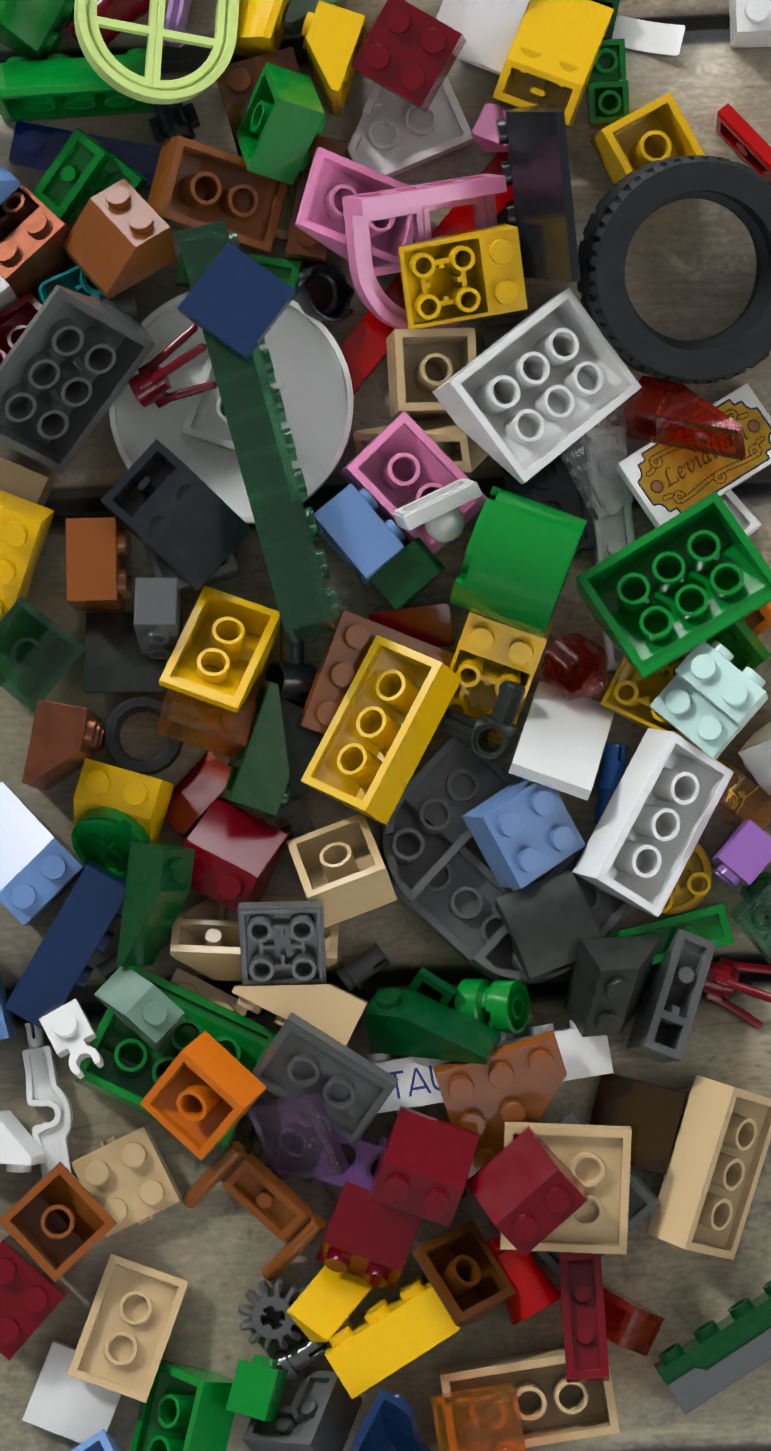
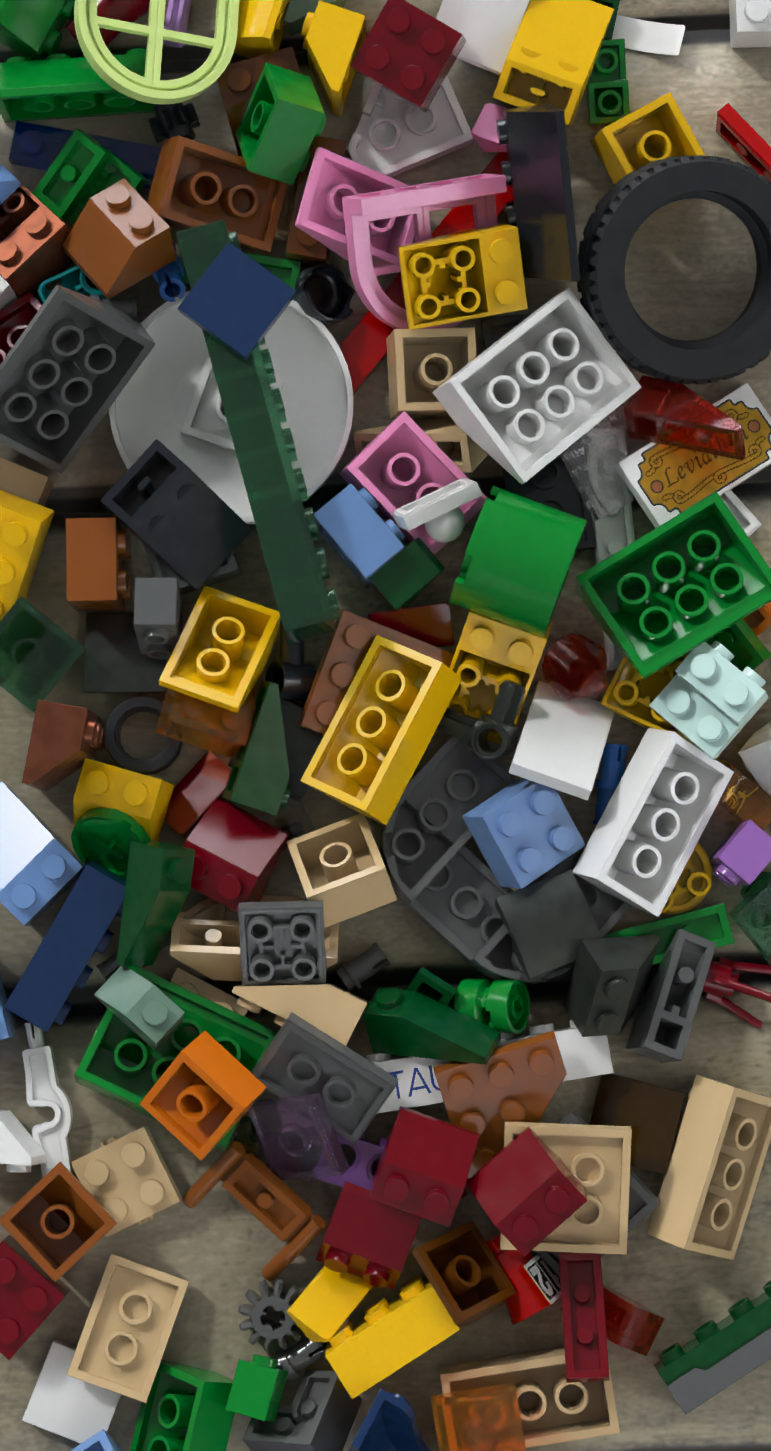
(69, 1033): white plate -> none
(153, 382): dark red plant -> none
(171, 279): none -> blue pin
(544, 1278): none -> sticker

